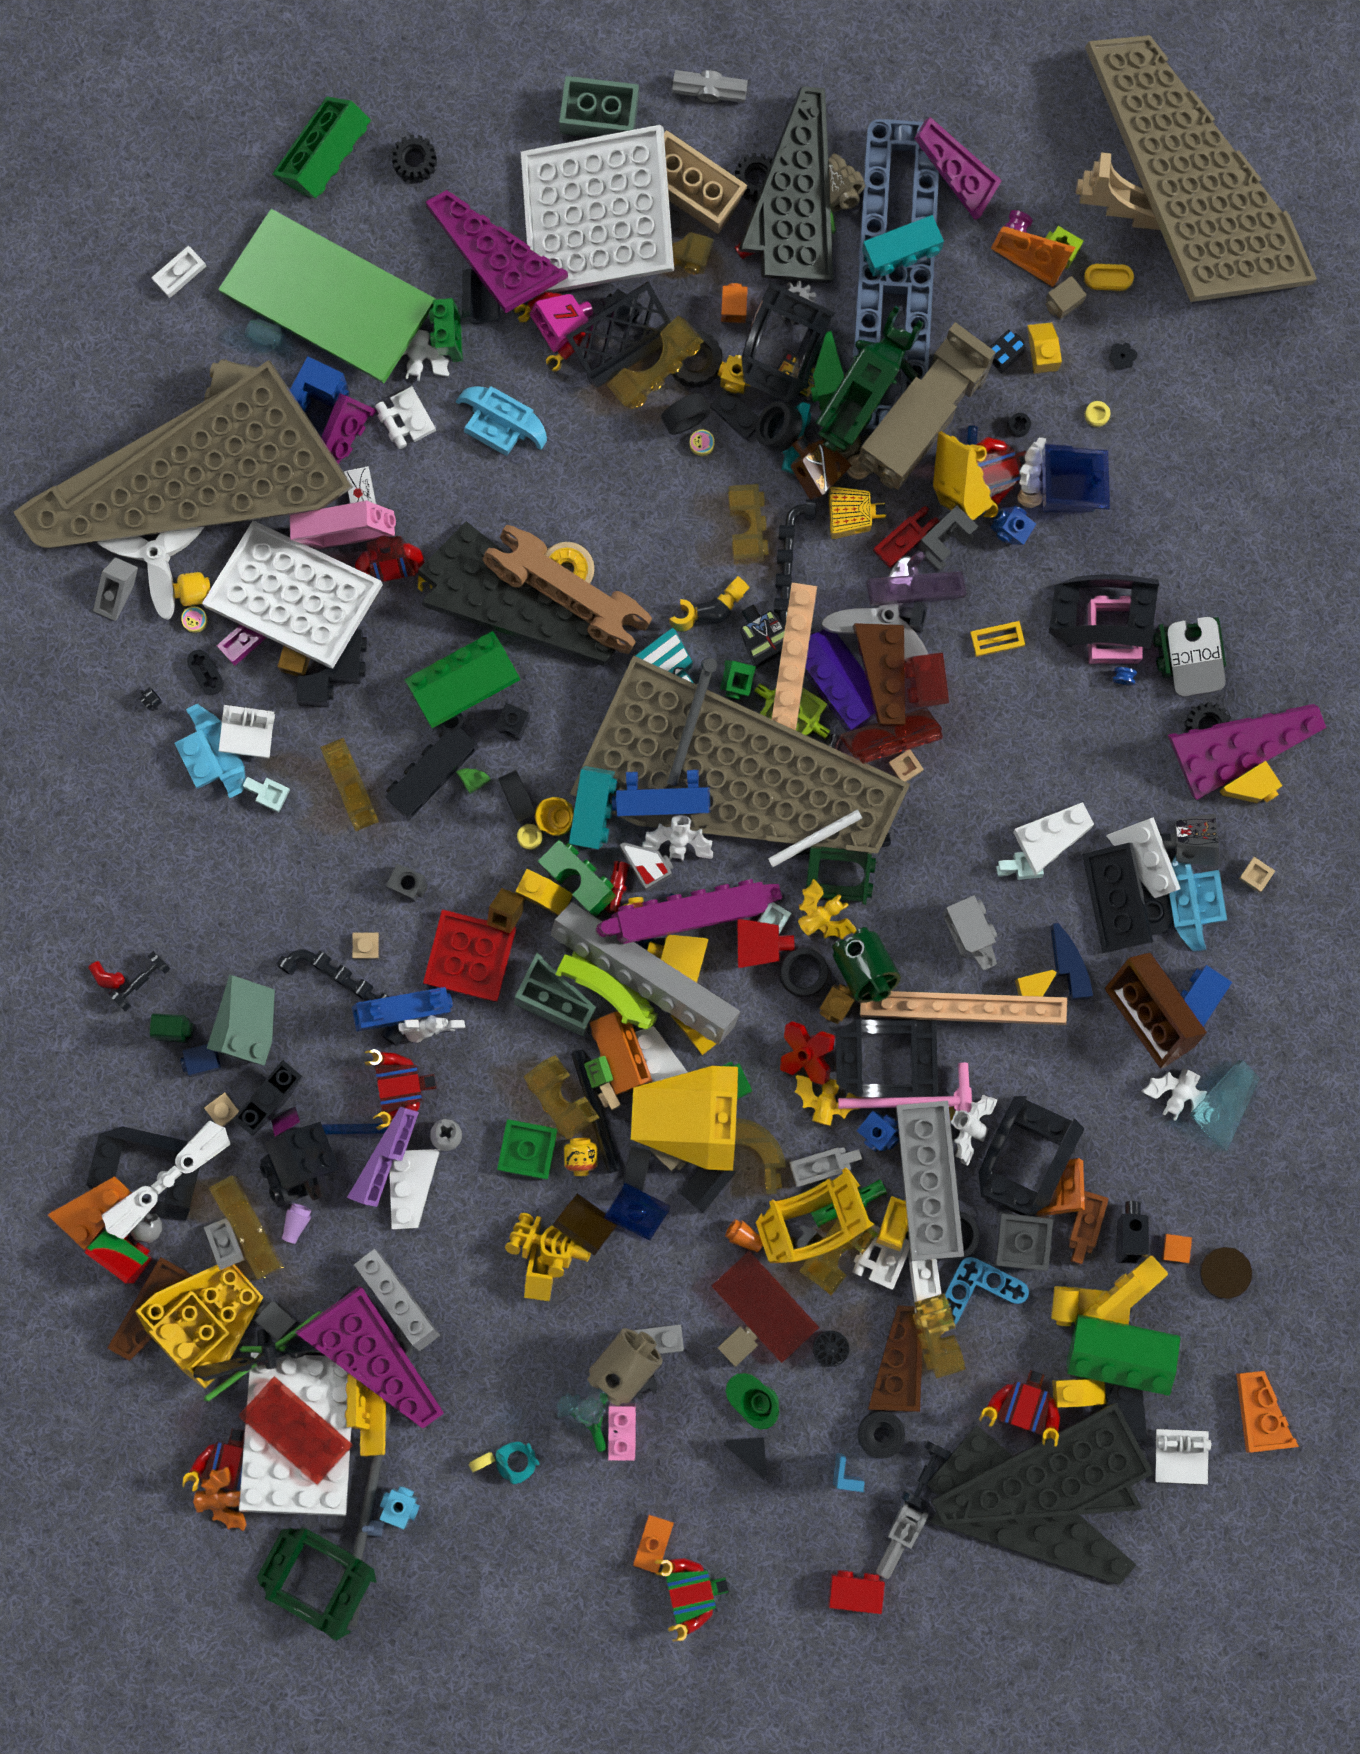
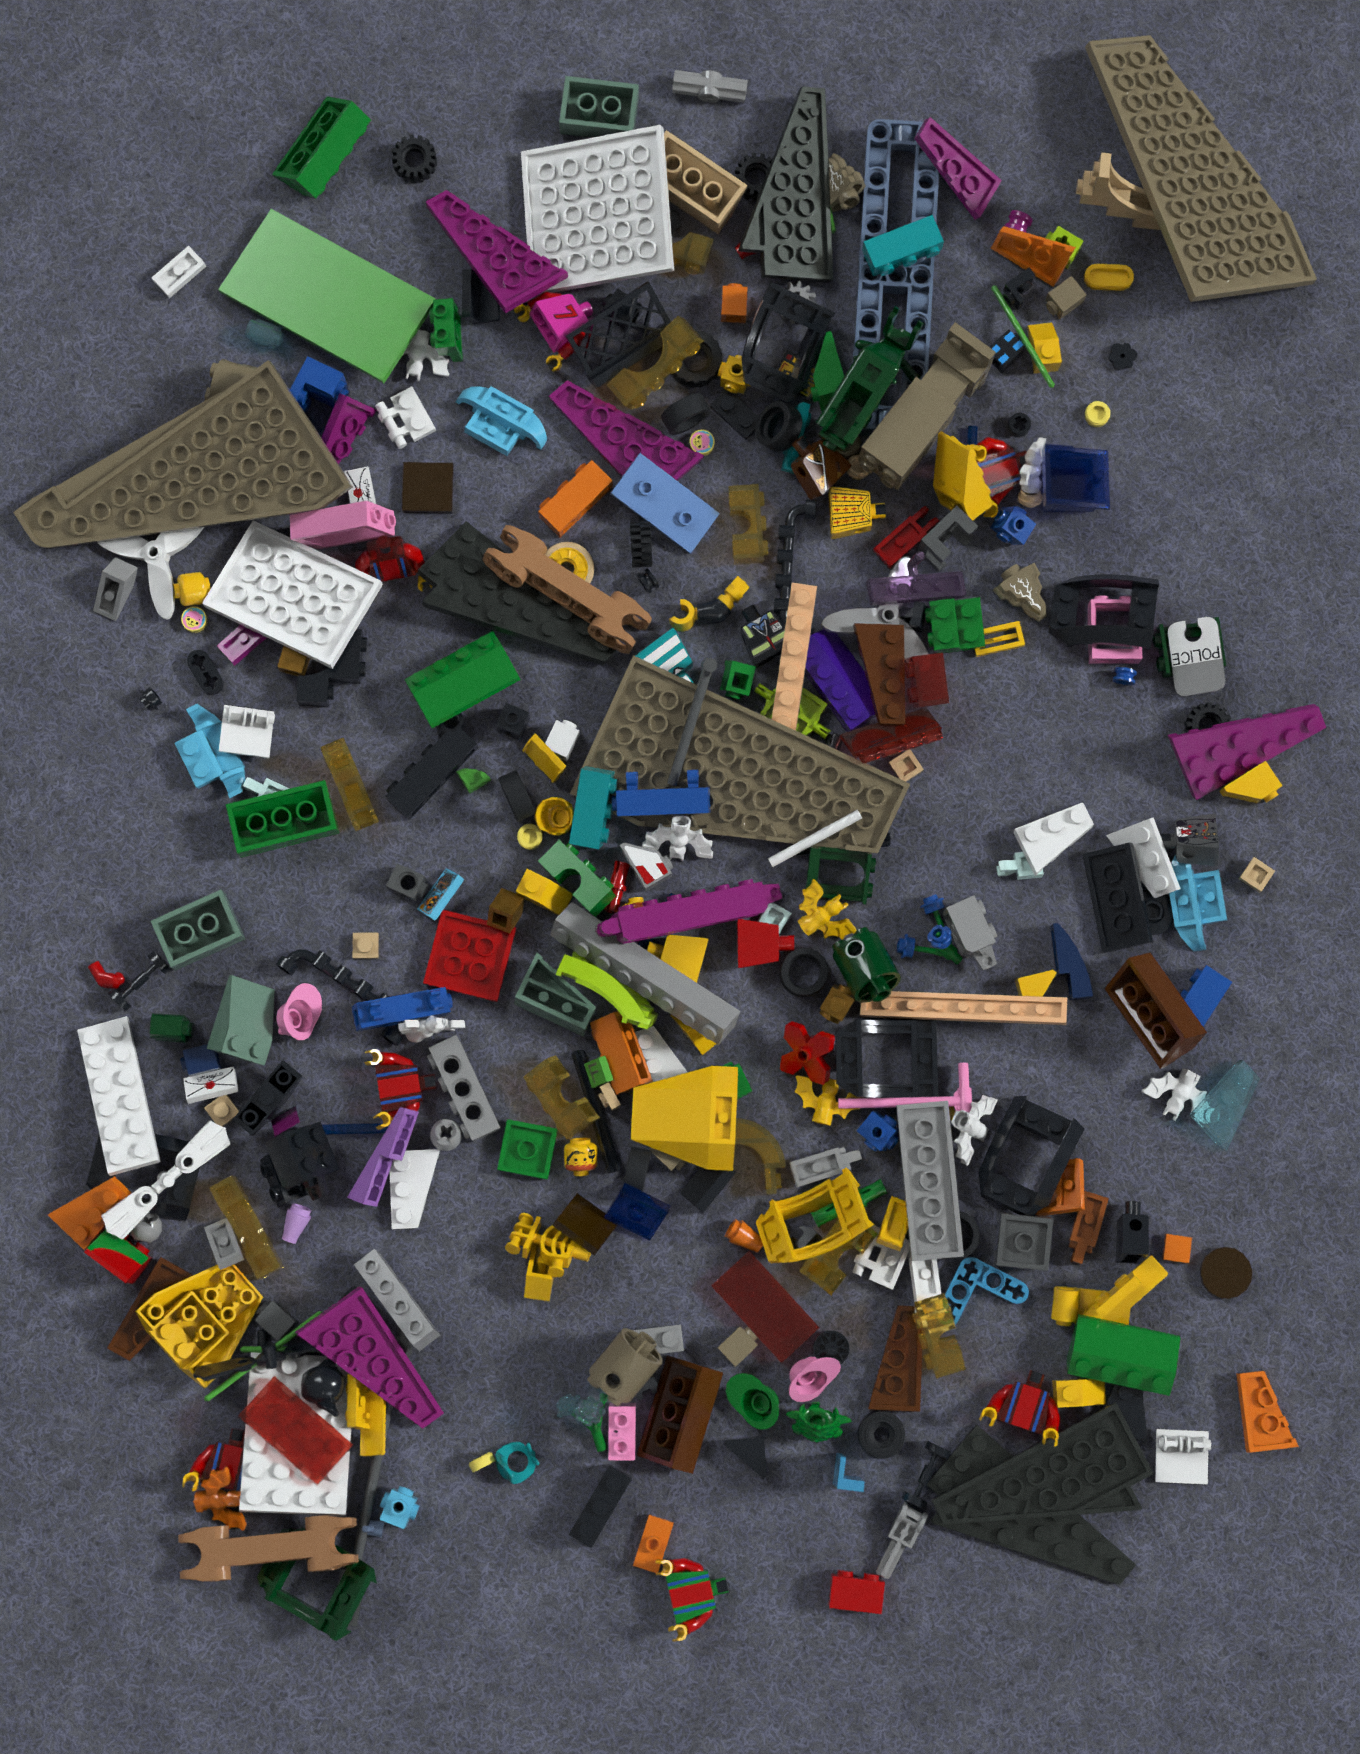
(118, 1096): none -> white plate
(198, 930): none -> sand green brick
(210, 1085): none -> white tile
(222, 1553): none -> medium nougat piece
(282, 819): none -> green slope
(300, 1012): none -> bright pink piece
(323, 1386): none -> black piece
(427, 487): none -> dark brown tile
(440, 894): none -> medium azure tile
(453, 1050): none -> light grey brick
(544, 758): none -> yellow piece
(563, 739): none -> white brick
(575, 498): none -> orange brick
(600, 1506): none -> black brick
(620, 435): none -> magenta wing
(641, 544): none -> black tyre
(648, 581): none -> black bush
(664, 503): none -> medium blue plate
(679, 1414): none -> reddish brown slope
(811, 1377): none -> bright pink piece
(817, 1423): none -> green hair
(939, 936): none -> blue plant
(955, 625): none -> green plate
(1020, 284): none -> black bracket
(1023, 590): none -> dark tan rock
(1026, 342): none -> bright green axle

